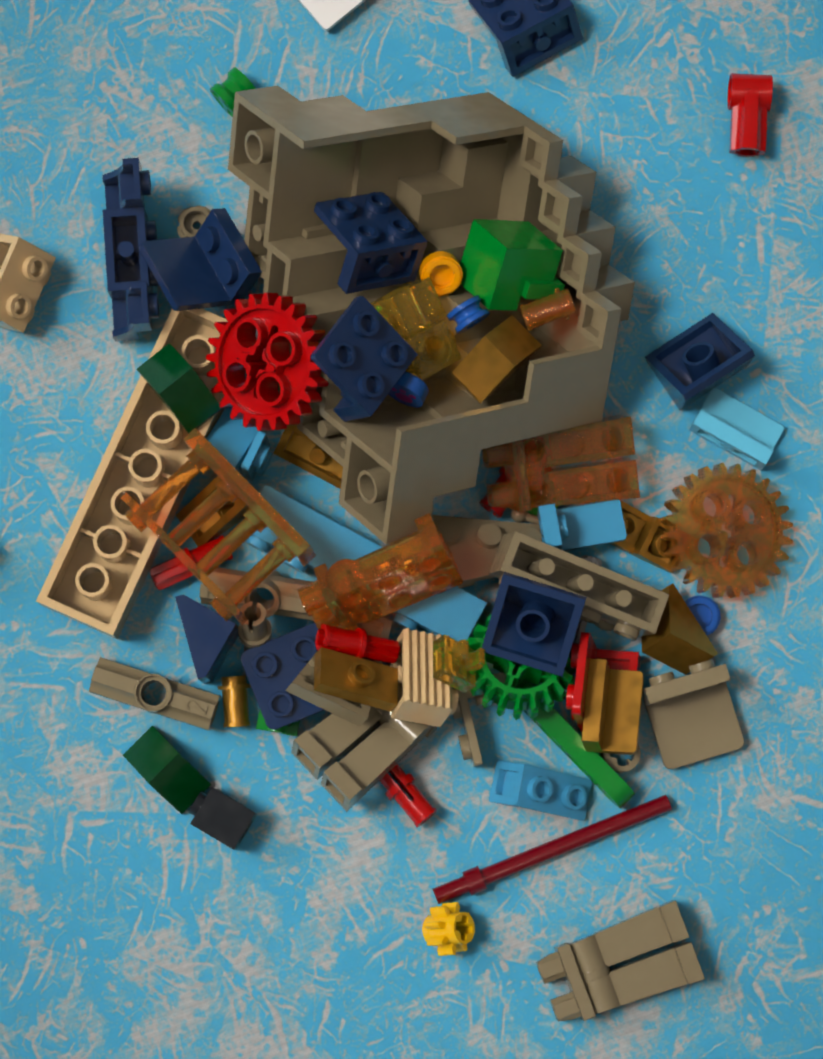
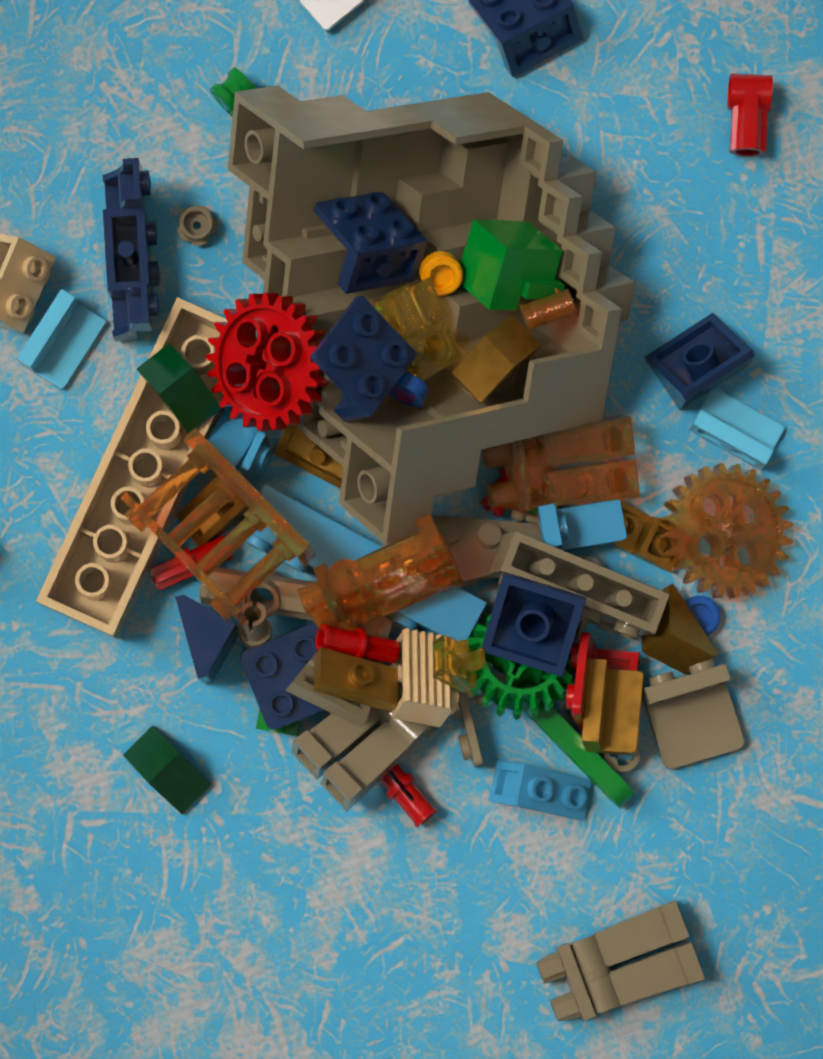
(61, 340): none -> medium azure panel
(128, 687): dark tan piece -> none
(205, 268): dark blue bracket -> none
(221, 817): black brick -> none
(235, 701): pearl gold pin -> none
(448, 929): yellow gear -> none
(468, 314): blue bush -> none
(476, 879): dark red bar -> none

